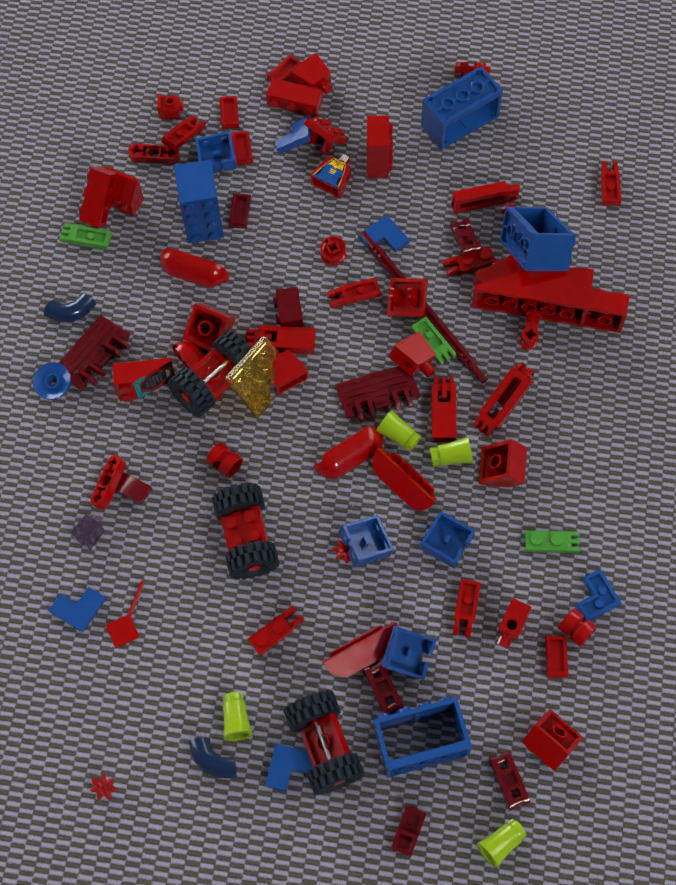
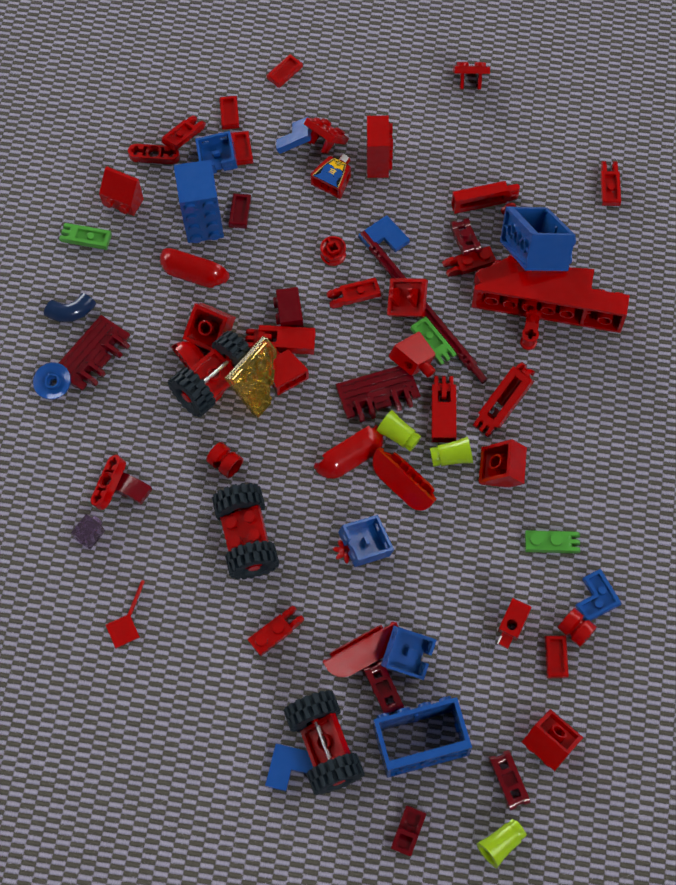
(78, 614): blue tile -> none
(98, 196): red brick -> none
(103, 787): red plant -> none
(140, 378): red slope -> none
(169, 107): red brick -> none
(209, 761): dark blue cylinder -> none
(235, 717): lime plant -> none
(294, 97): red brick -> none
(312, 73): red torso -> none
(446, 539): blue piece -> none
(461, 107): blue hose -> none
(466, 605): red hinge -> none

